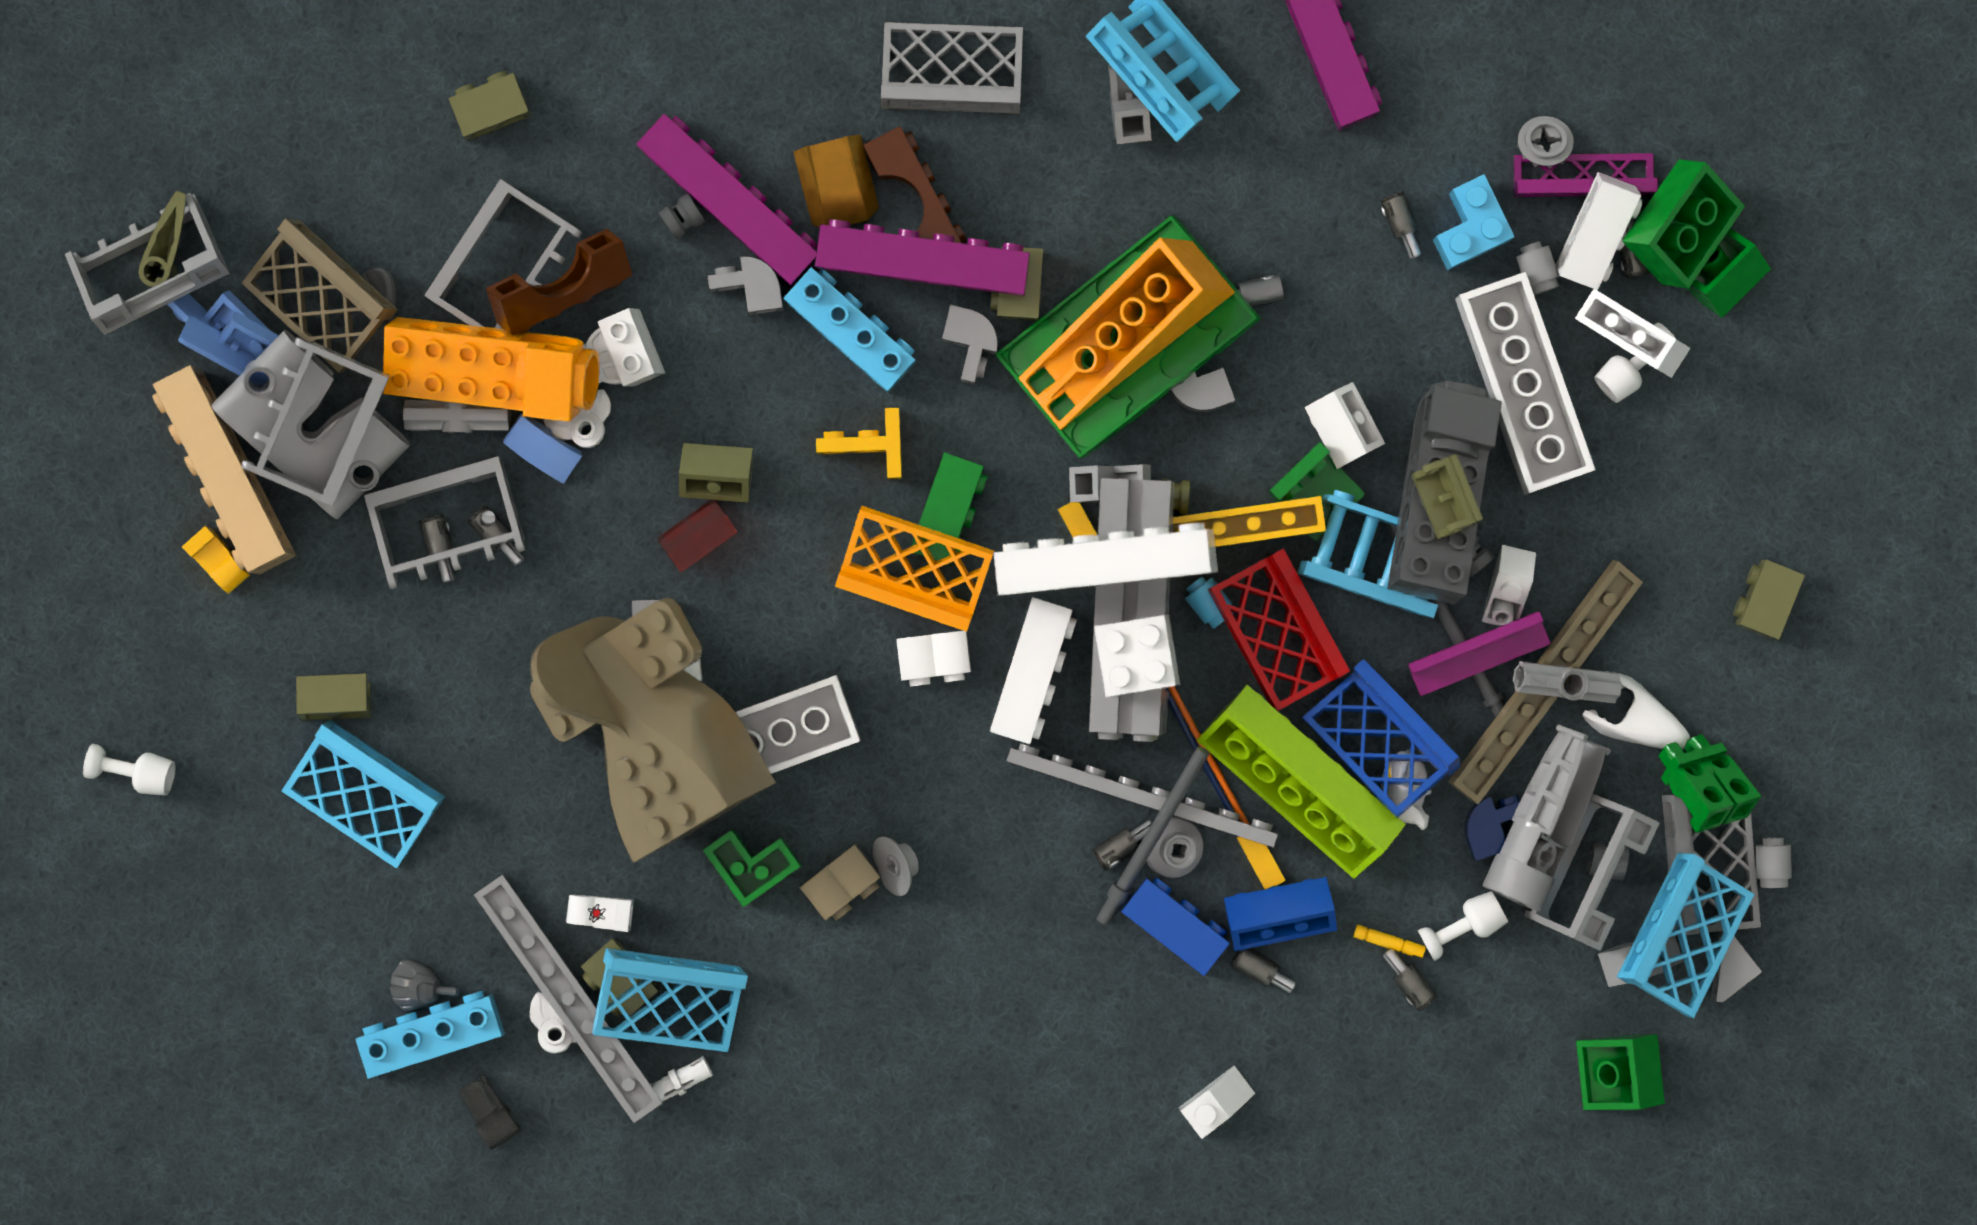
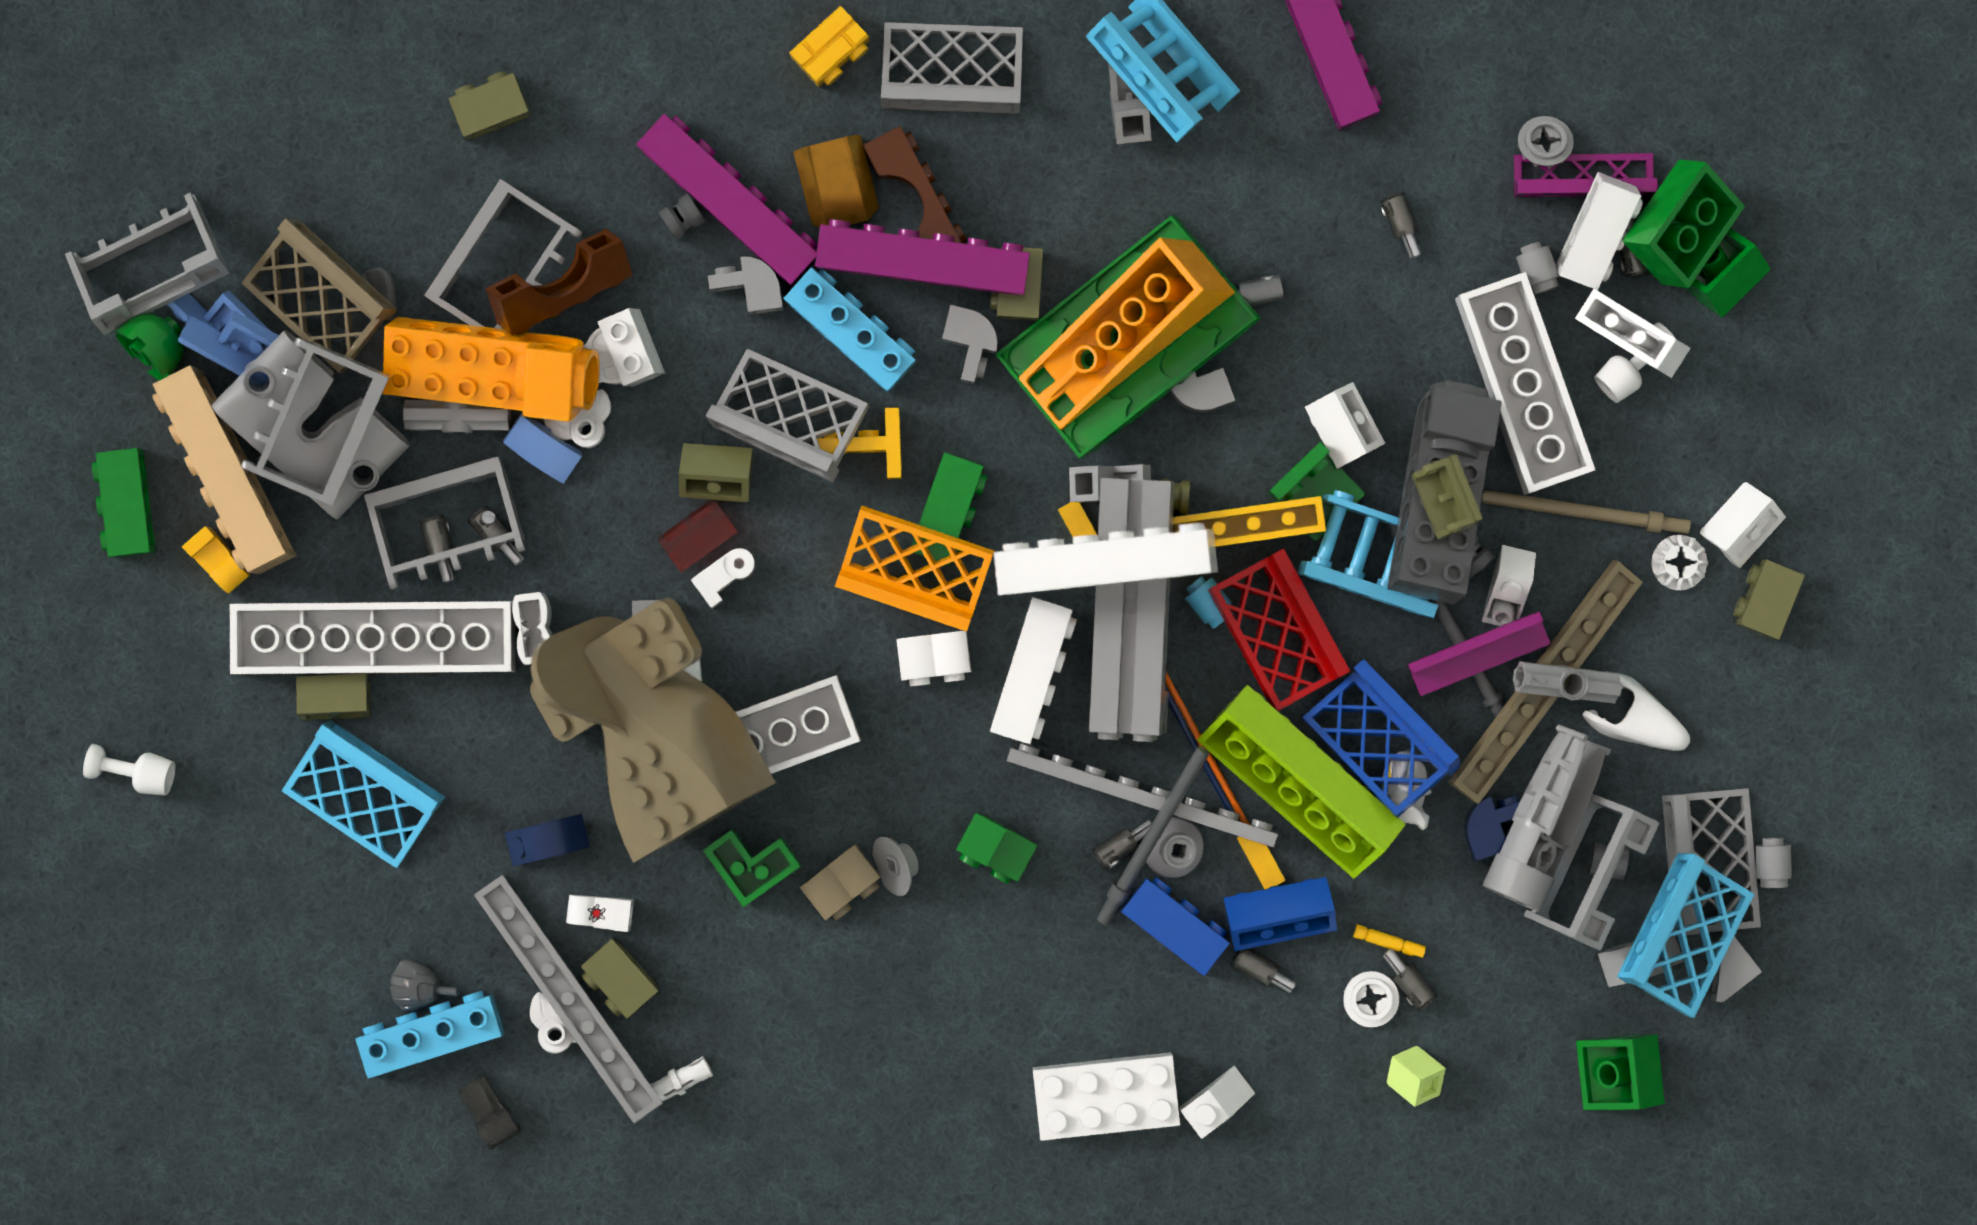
(124, 503): none -> green brick
(152, 342): none -> green cylinder
(164, 243): olive piece -> none
(372, 637): none -> white brick
(533, 617): none -> white brick
(547, 840): none -> dark blue brick
(681, 973): medium azure fence -> none
(733, 566): none -> white leg
(774, 441): none -> light grey fence
(830, 47): none -> yellow brick
(995, 847): none -> green brick
(1106, 1096): none -> white brick
(1137, 655): white brick -> none
(1385, 1008): none -> white gear
(1416, 1075): none -> yellowish green panel
(1482, 226): medium azure brick -> none
(1482, 915): white piece -> none
(1652, 521): none -> dark tan bar
(1667, 573): none -> white gear
(1708, 783): green hips -> none
(1743, 524): none -> white panel

